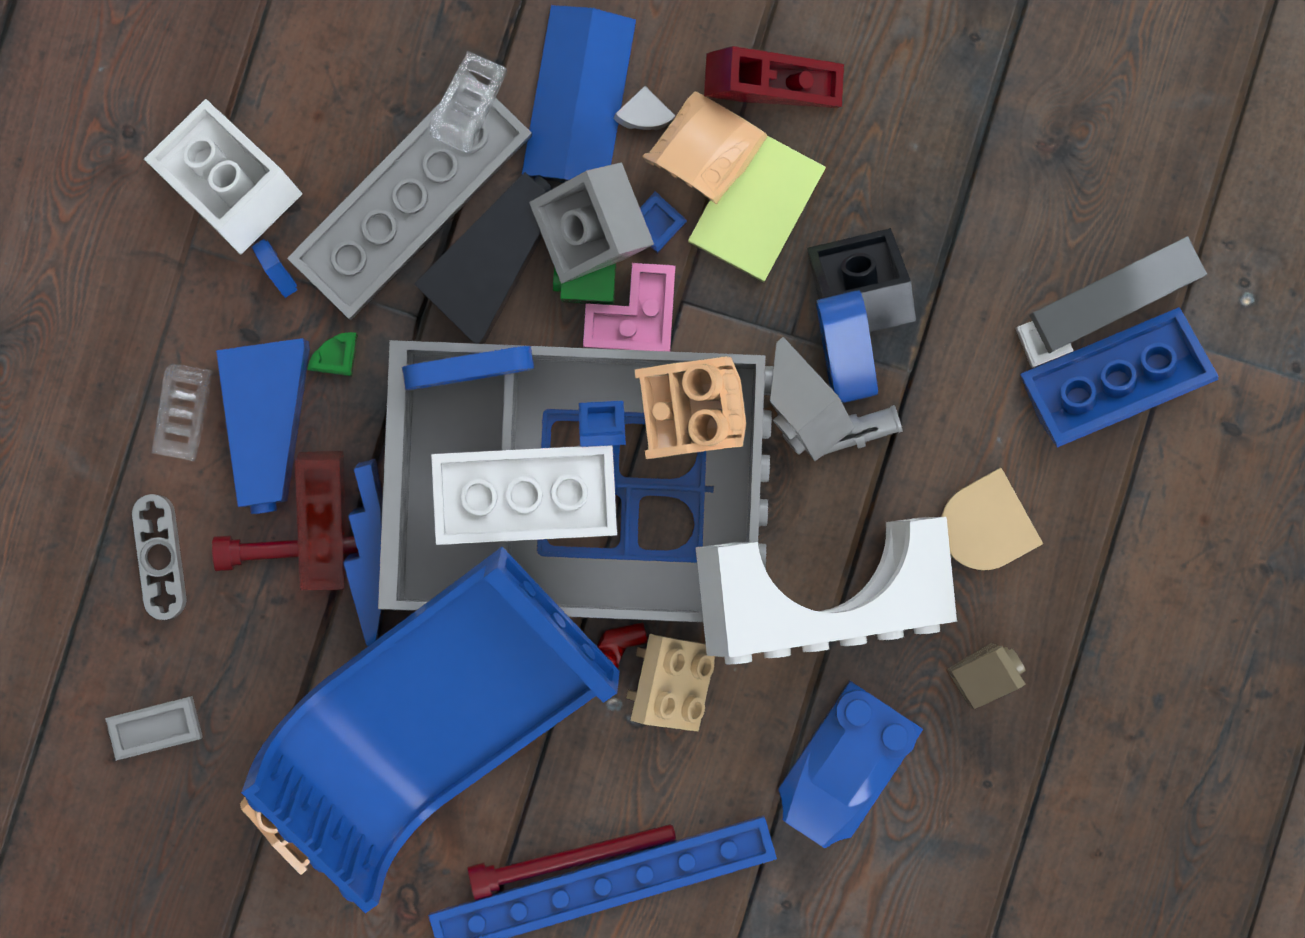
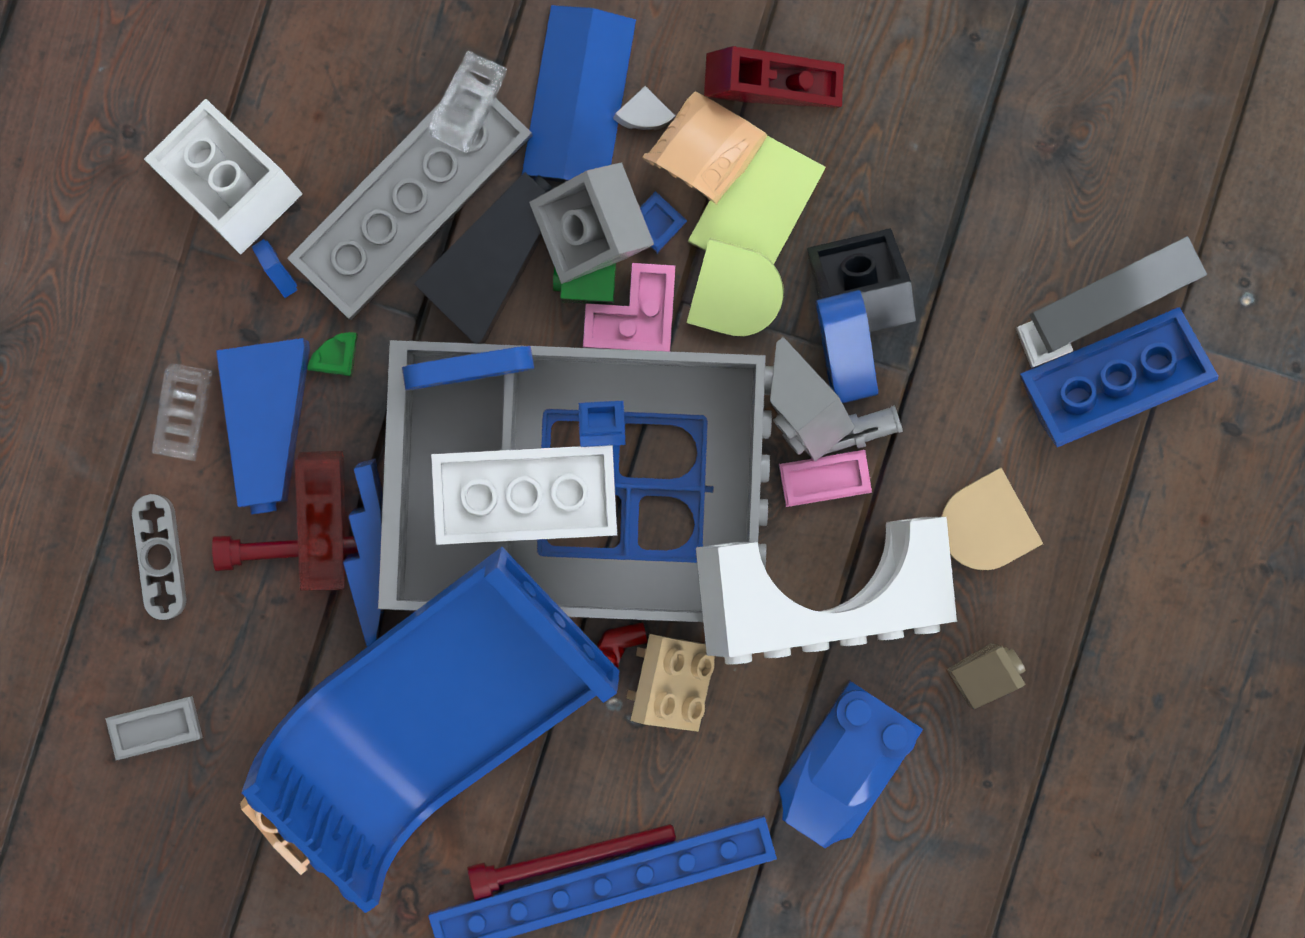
(692, 407): light nougat slope -> none
(736, 290): none -> yellowish green tile
(825, 478): none -> bright pink tile

